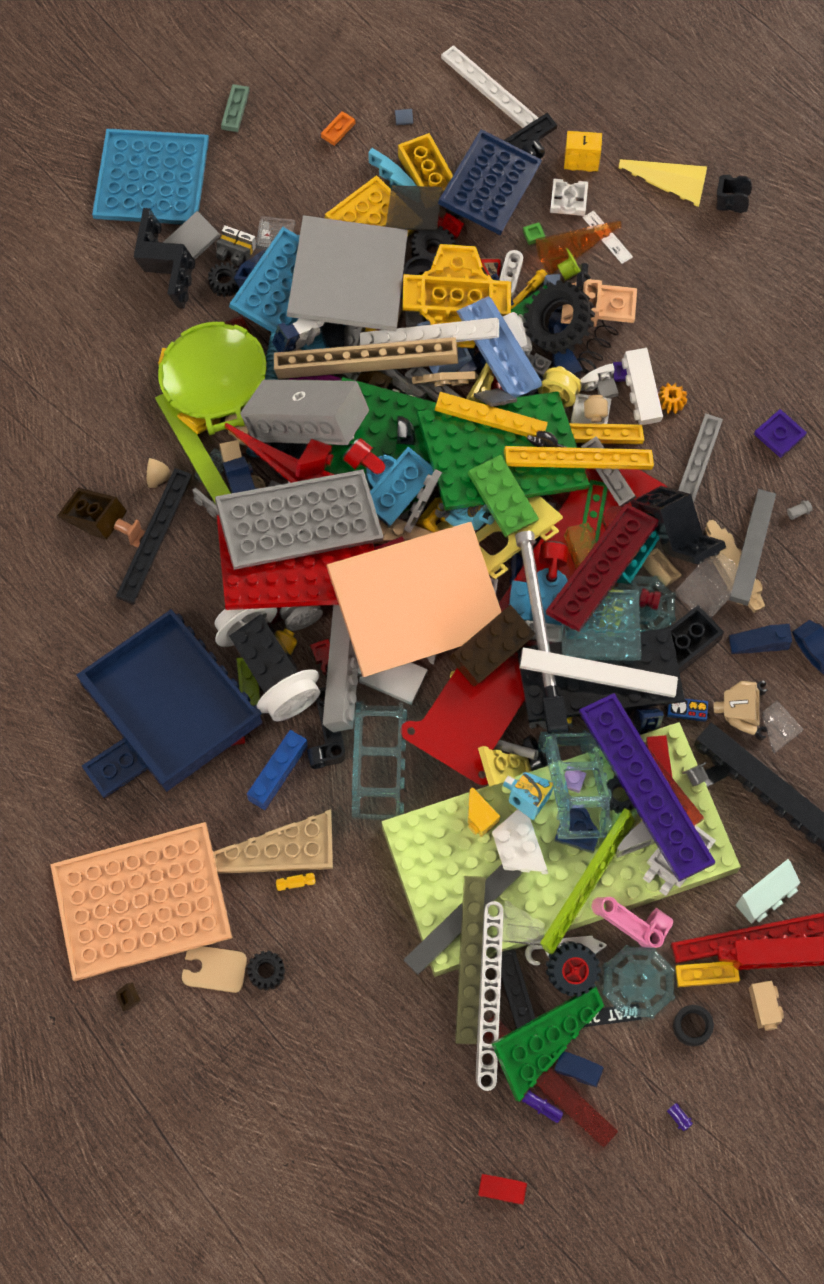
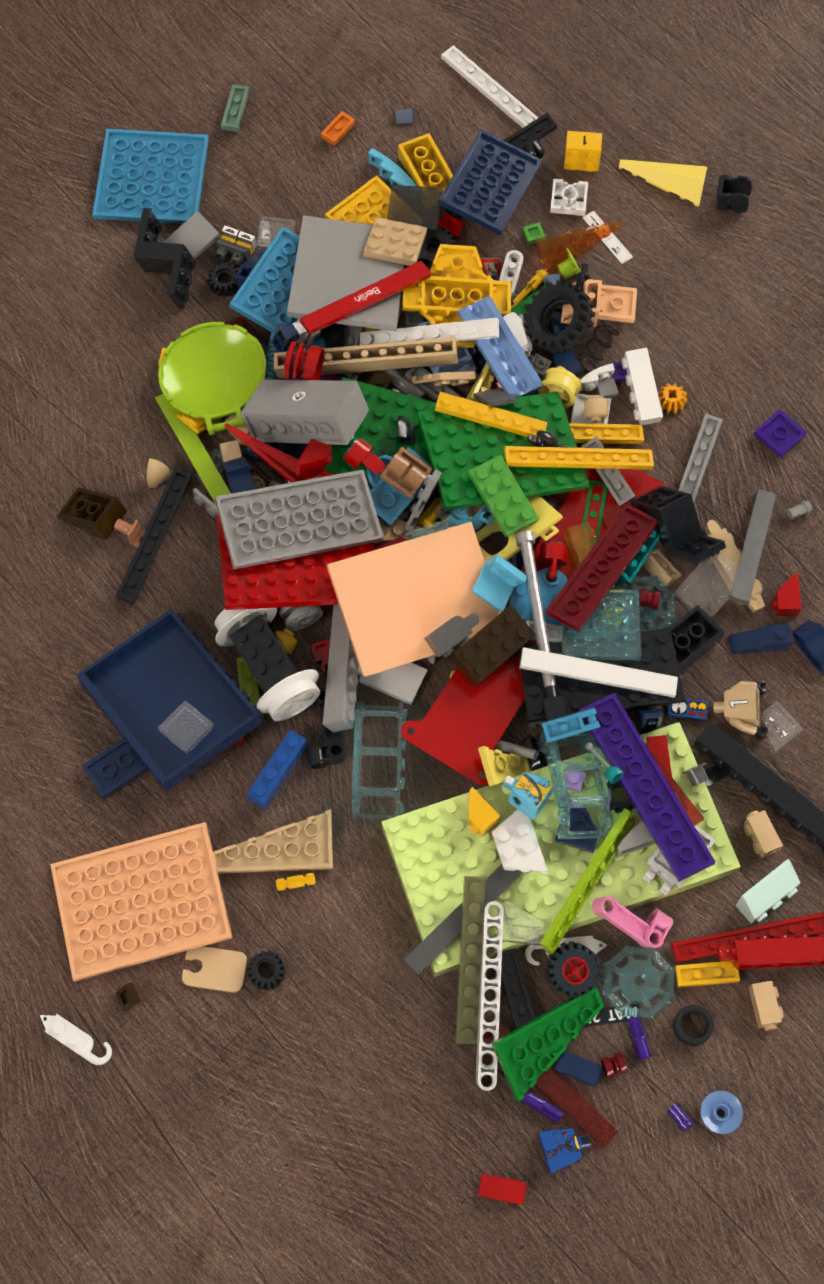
(74, 1038): none -> white plate
(186, 727): none -> clear tile
(301, 362): none -> red wheel
(365, 297): none -> red tile
(395, 241): none -> tan plate
(405, 473): none -> medium nougat plate
(442, 525): none -> clear light blue piece
(451, 633): none -> dark grey hinge
(497, 582): none -> medium azure bracket
(562, 1148): none -> blue torso
(569, 725): none -> dark azure plate
(613, 773): none -> teal hinge
(614, 1065): none -> dark red wheel
(639, 1038): none -> dark purple axle
(729, 1105): none -> medium blue dish
(762, 833): none -> tan brick
(787, 599): none -> red slope

